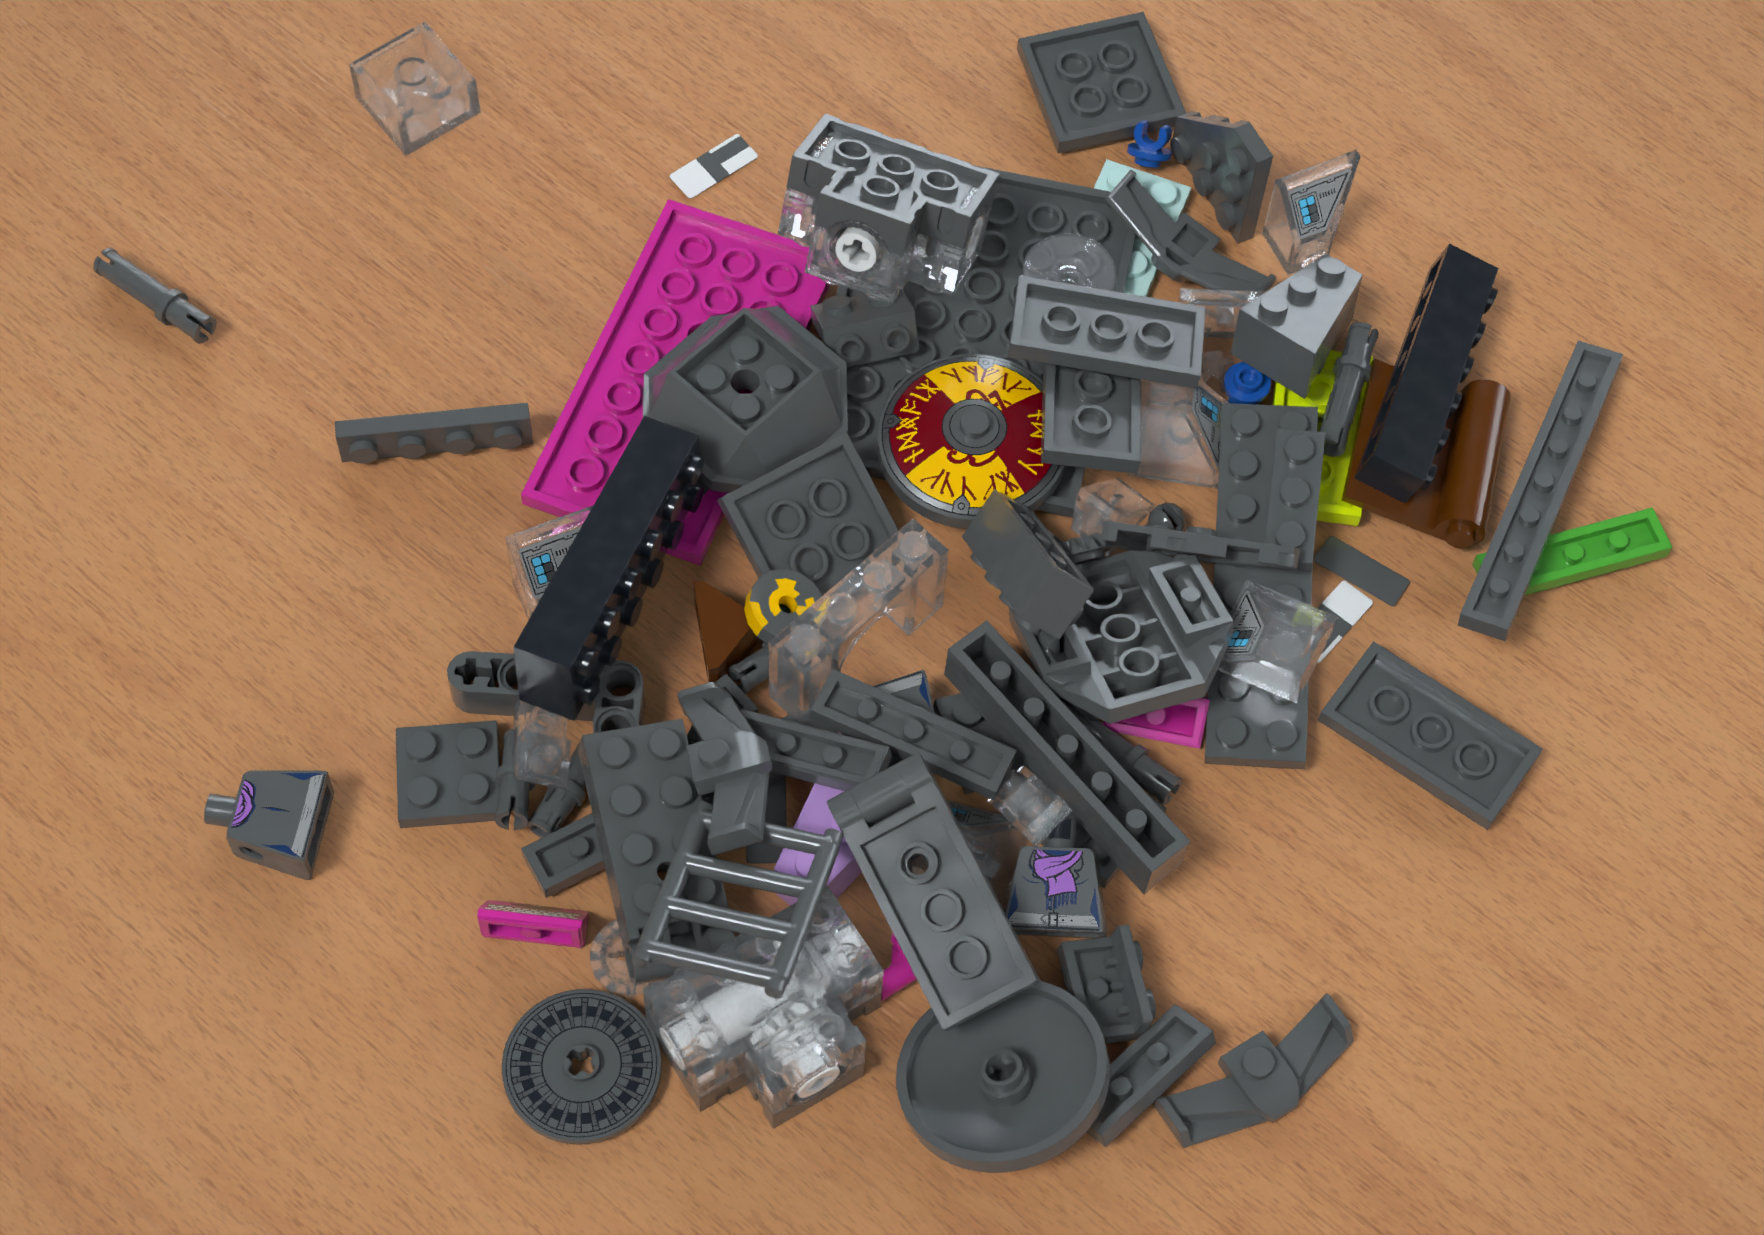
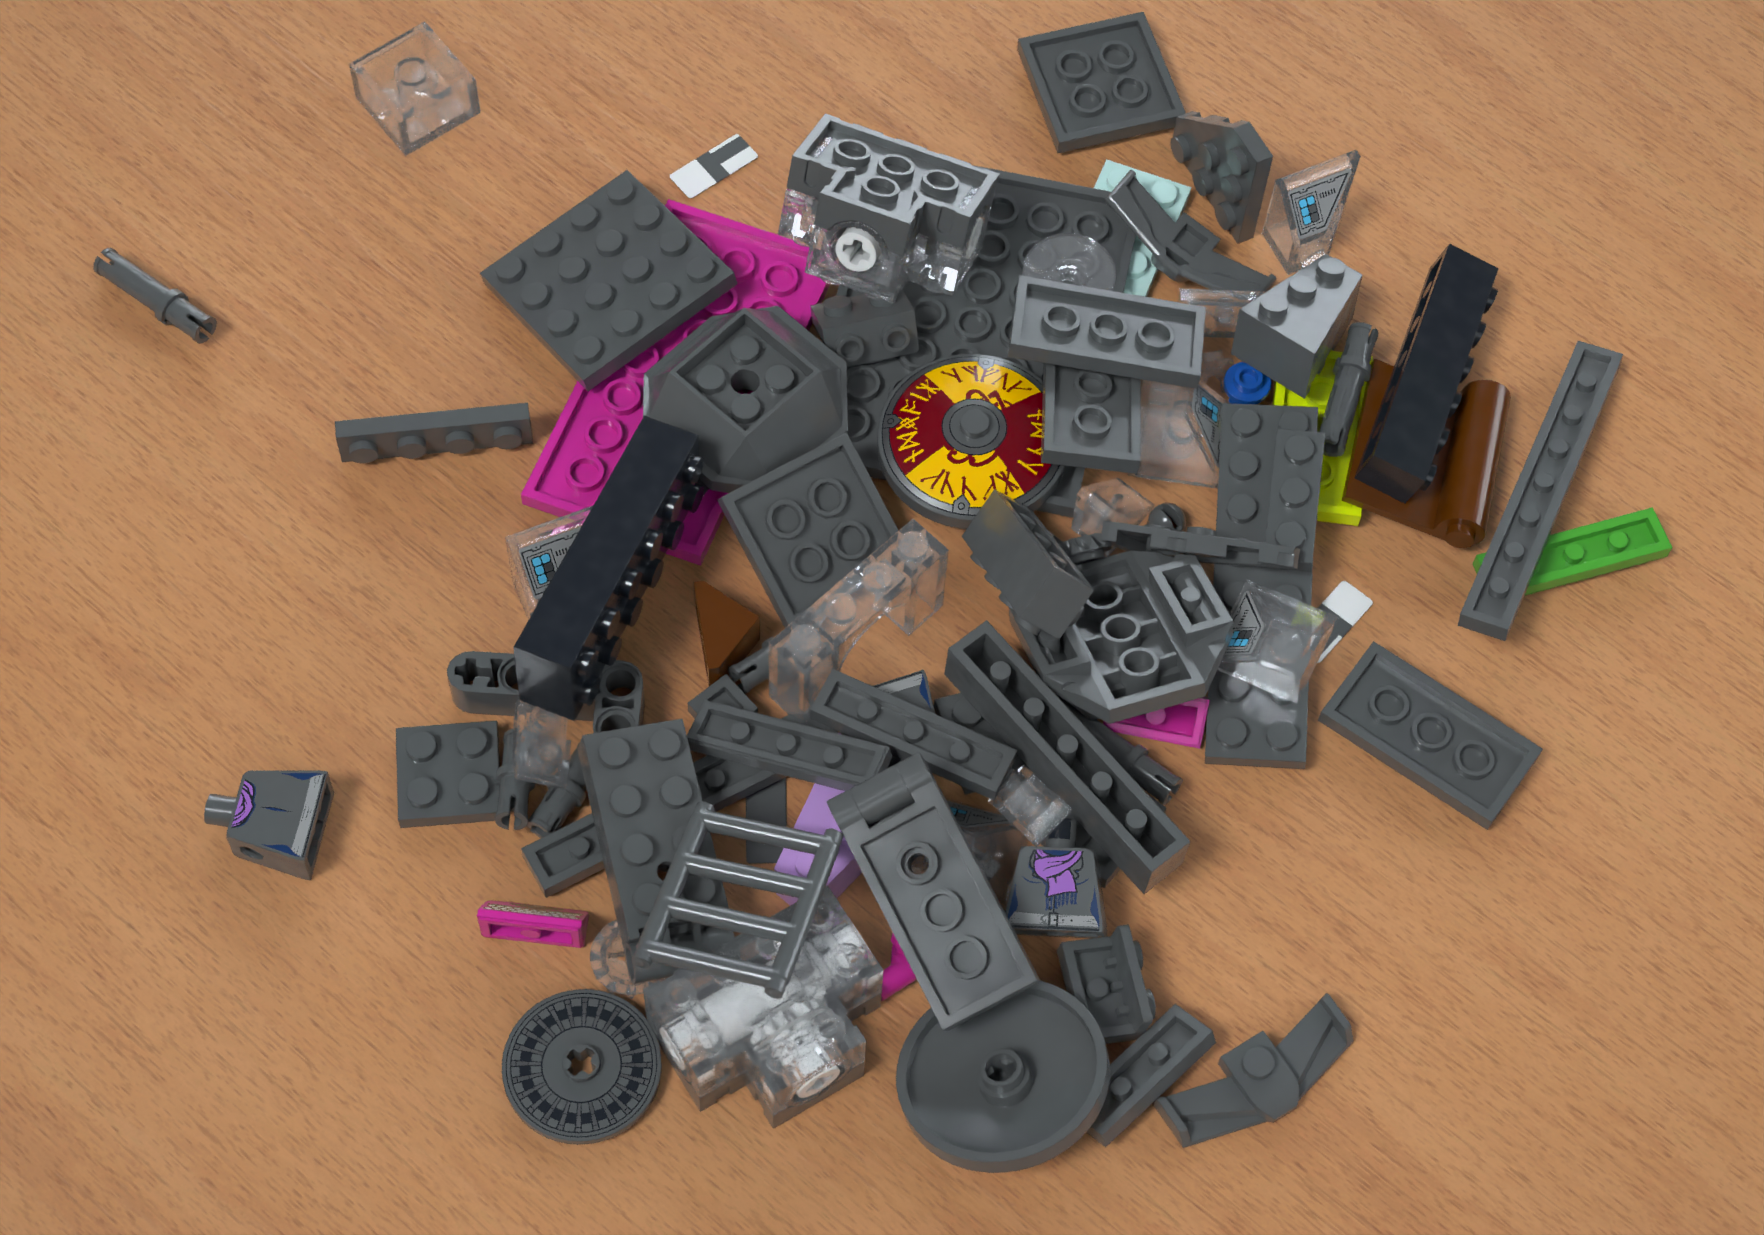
(608, 279): none -> dark grey plate
(730, 764): dark grey plate -> none
(778, 588): piece -> none
(1147, 151): blue plate -> none
(1361, 570): dark grey sticker -> none

